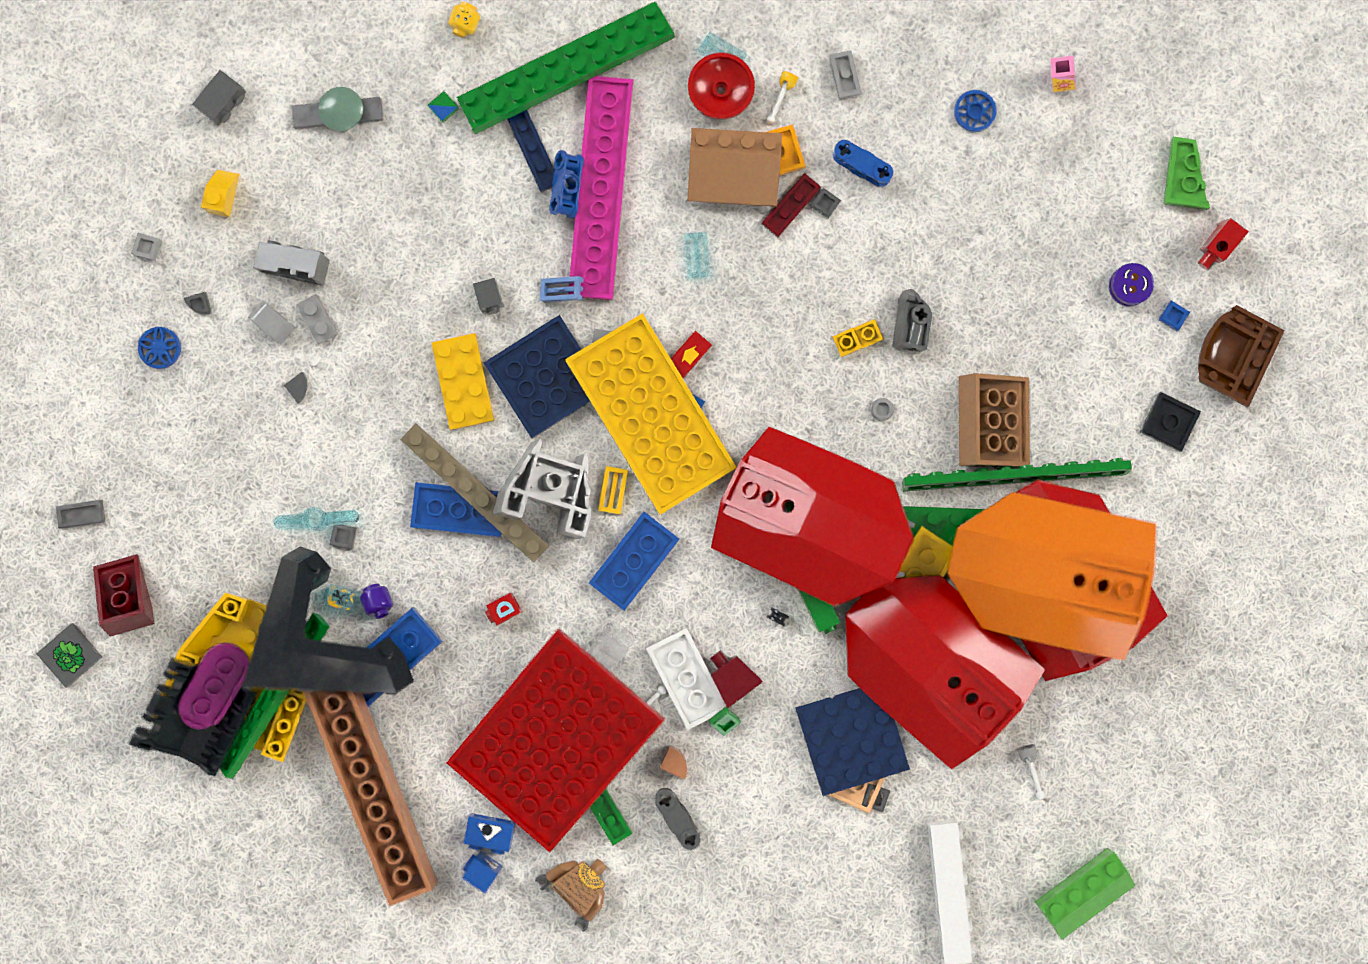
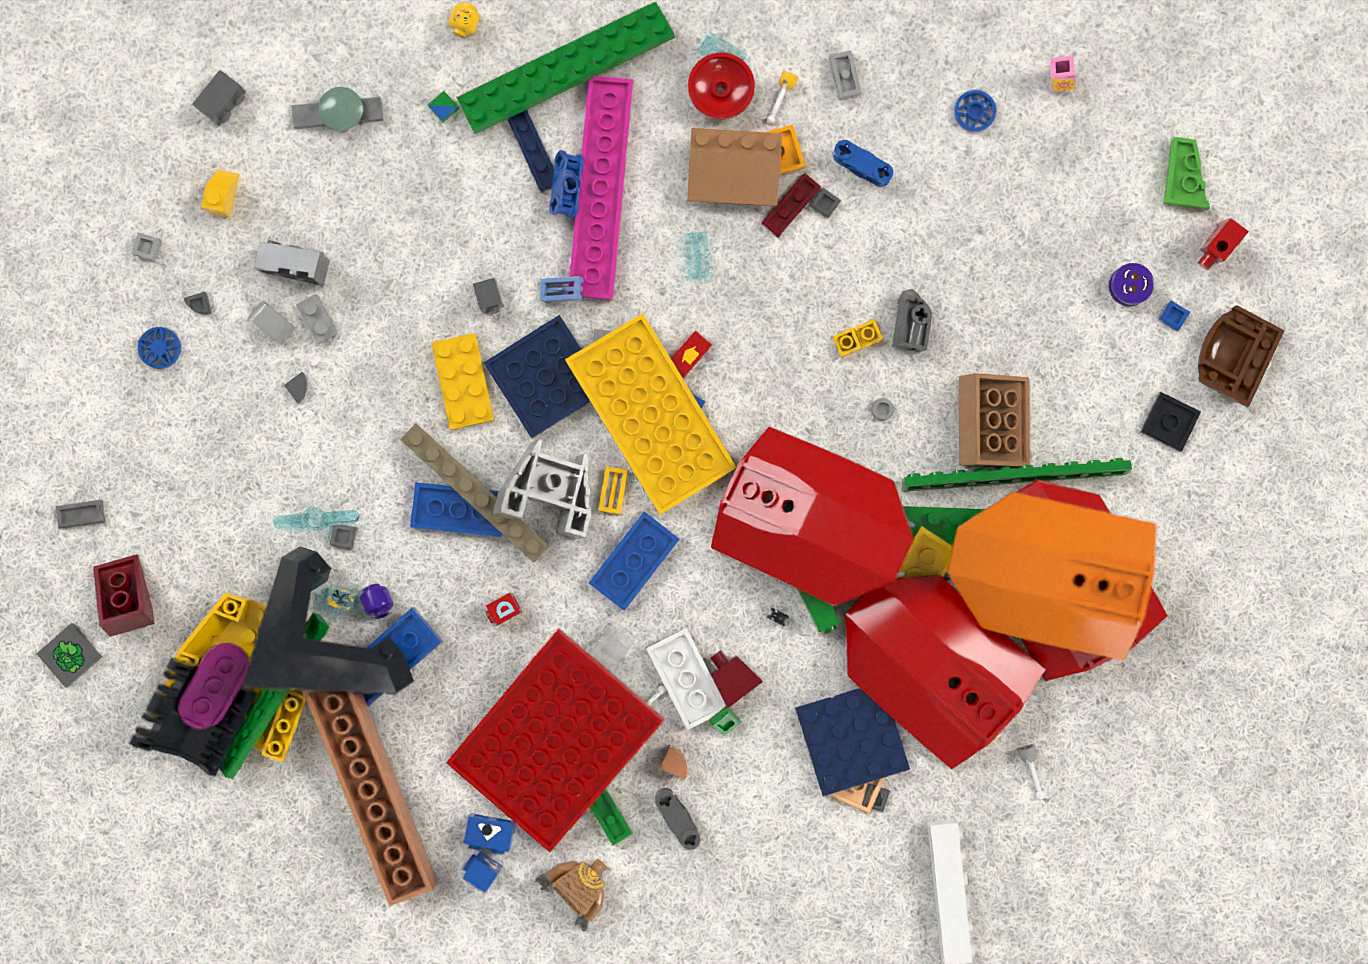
(1085, 893): bright green slope -> none

